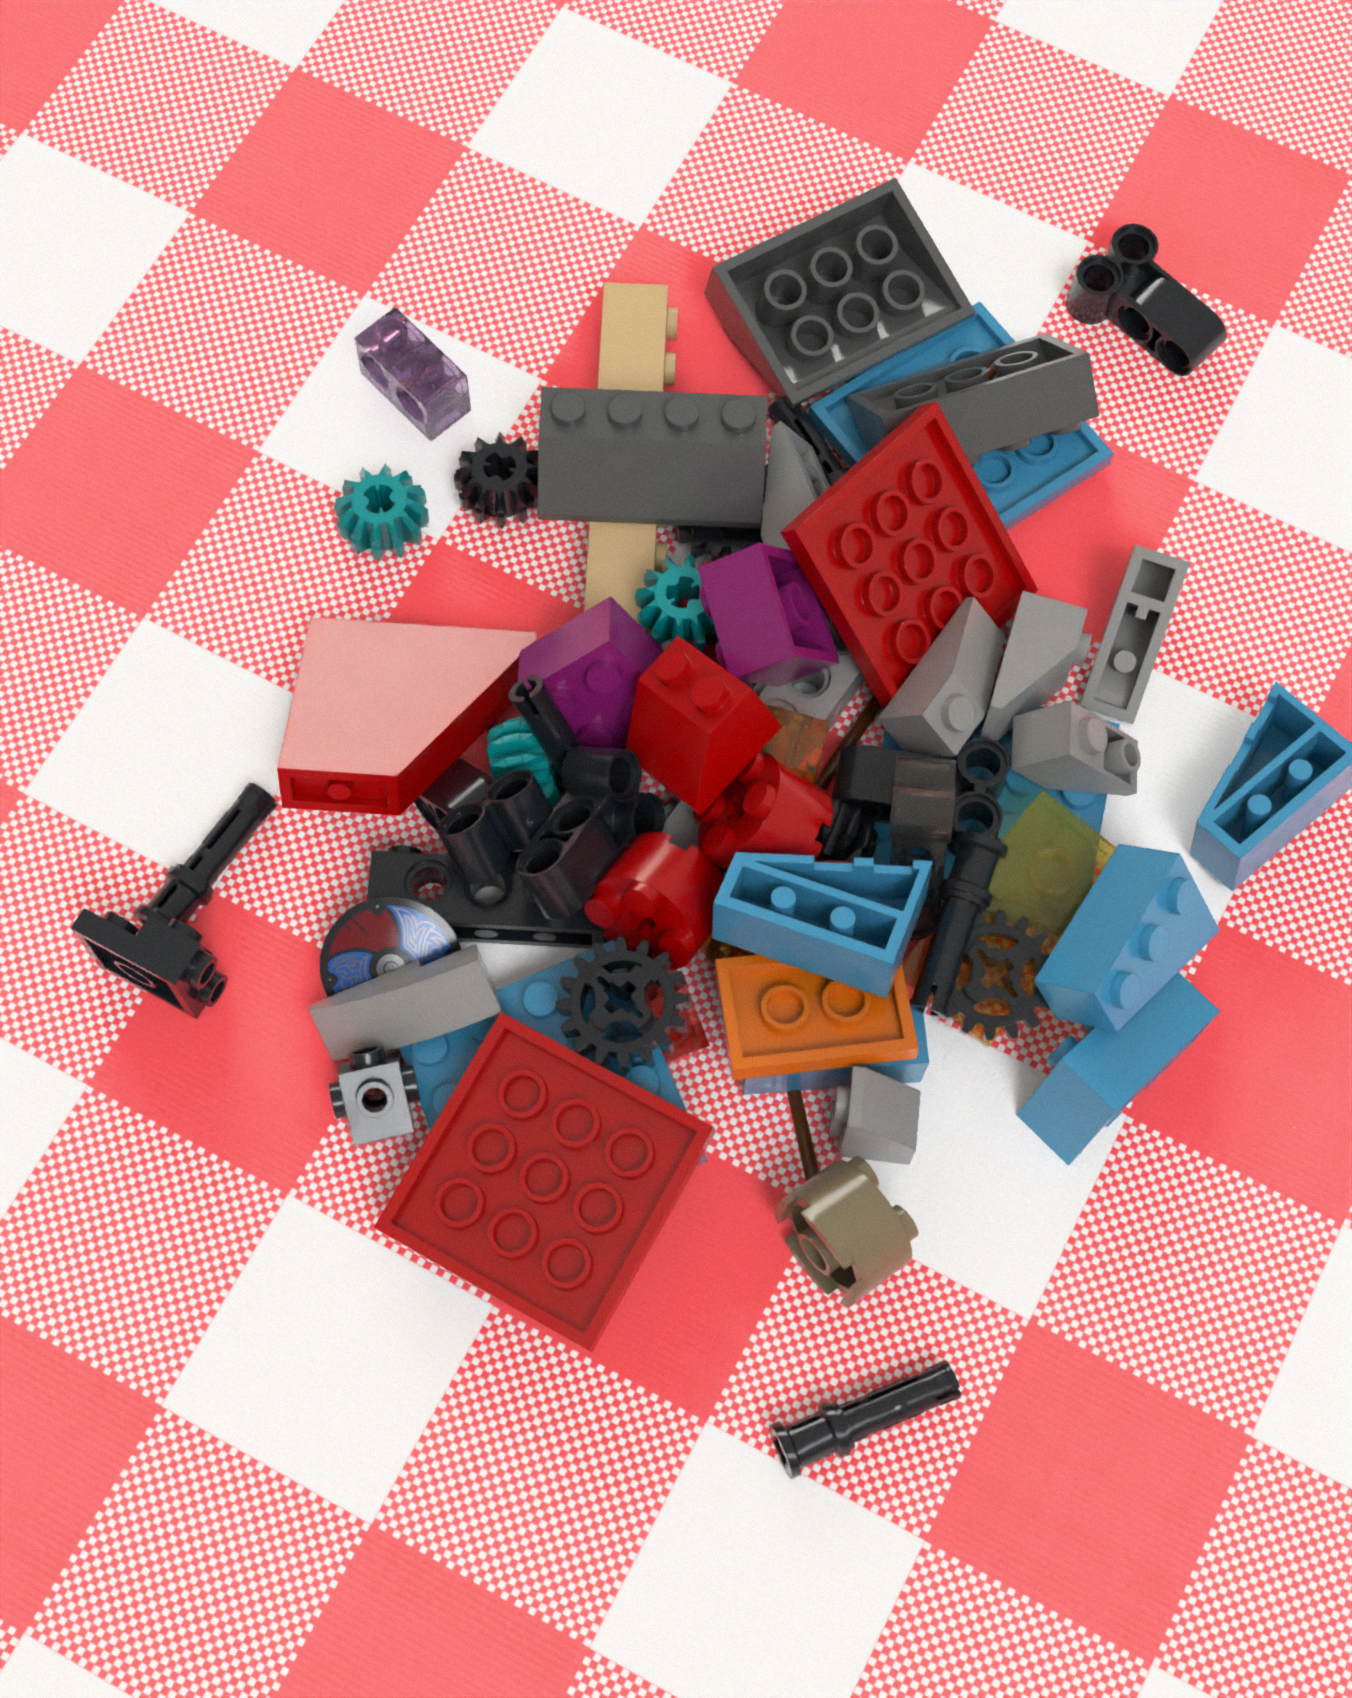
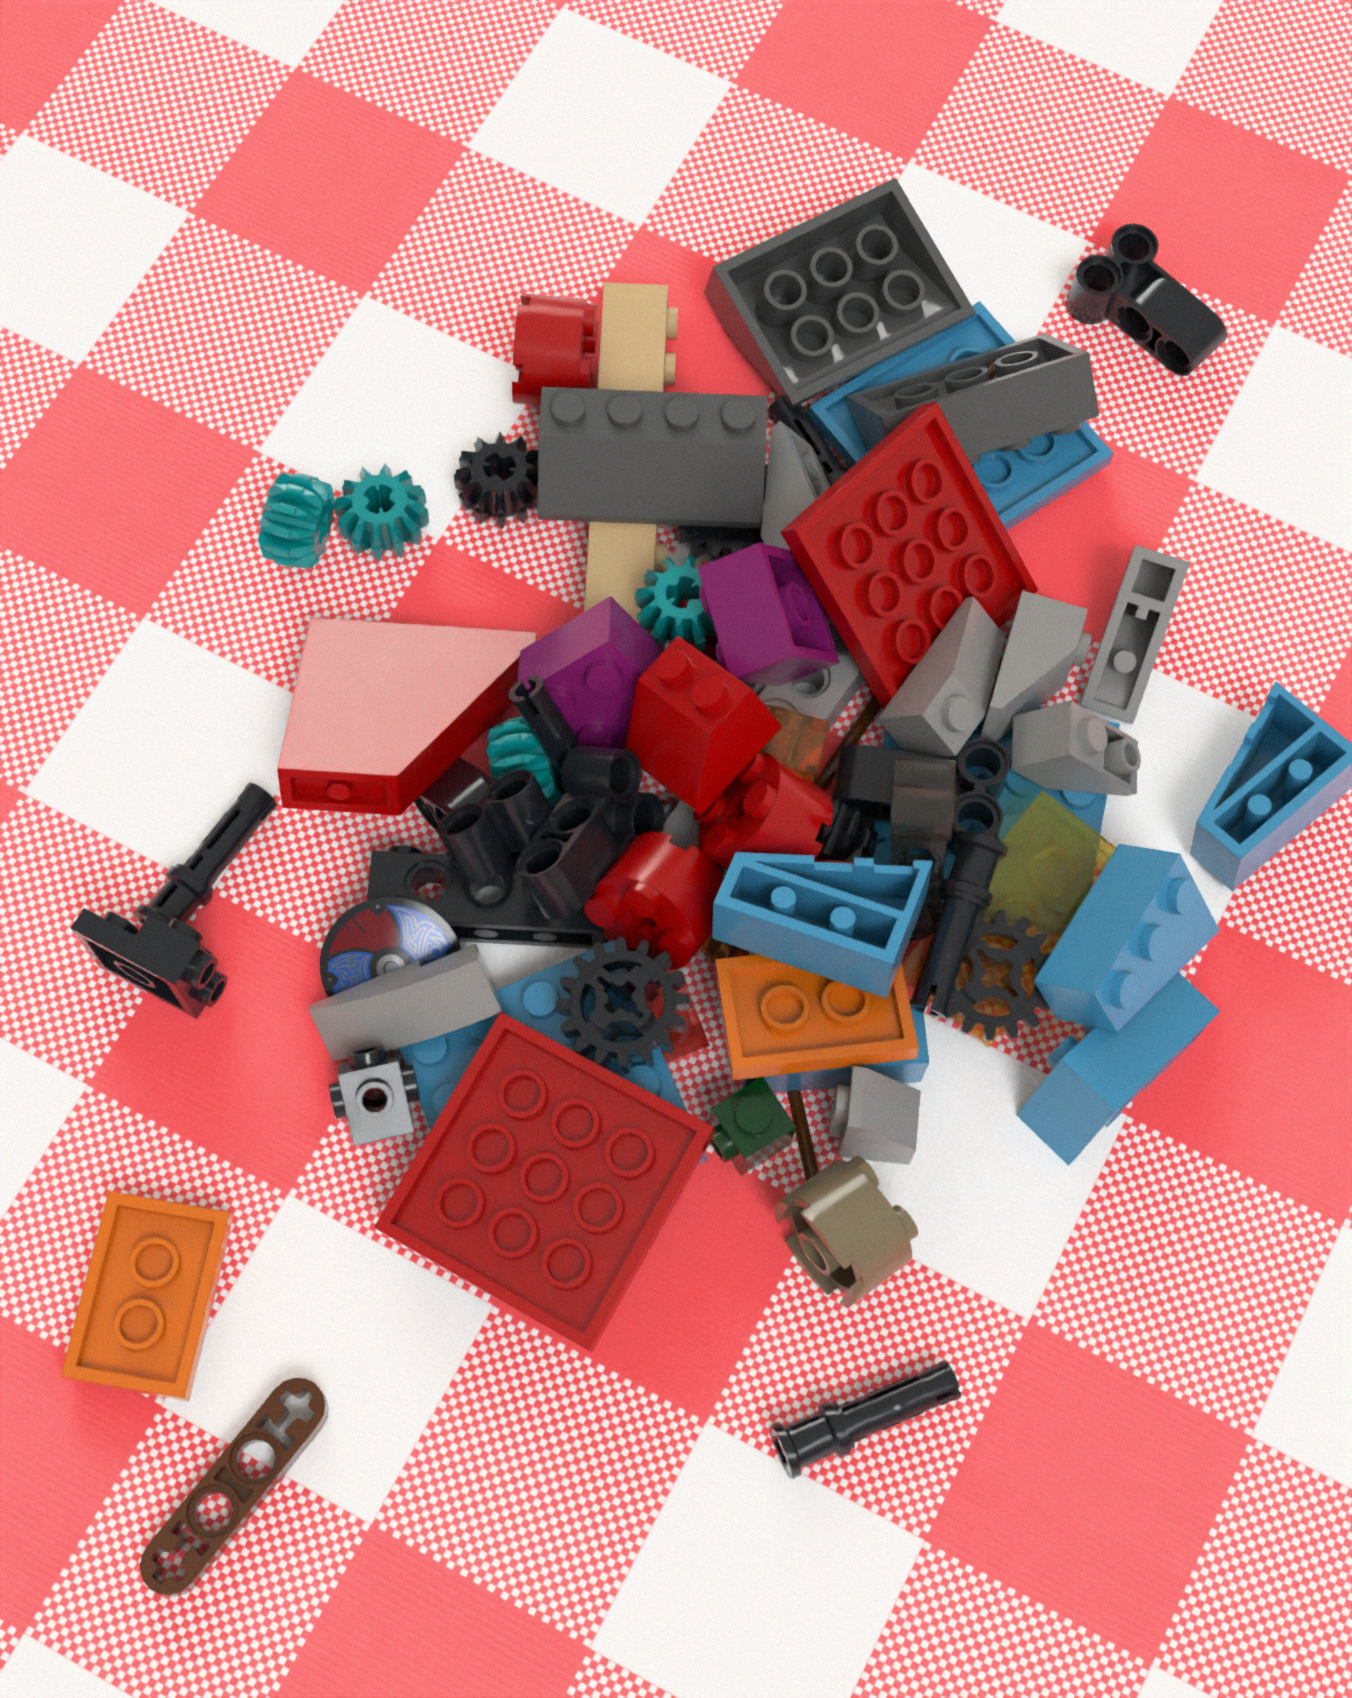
(147, 1296): none -> orange plate
(243, 1492): none -> reddish brown beam
(296, 520): none -> teal gear
(413, 373): clear purple brick -> none
(552, 345): none -> red brick
(750, 1126): none -> dark green brick

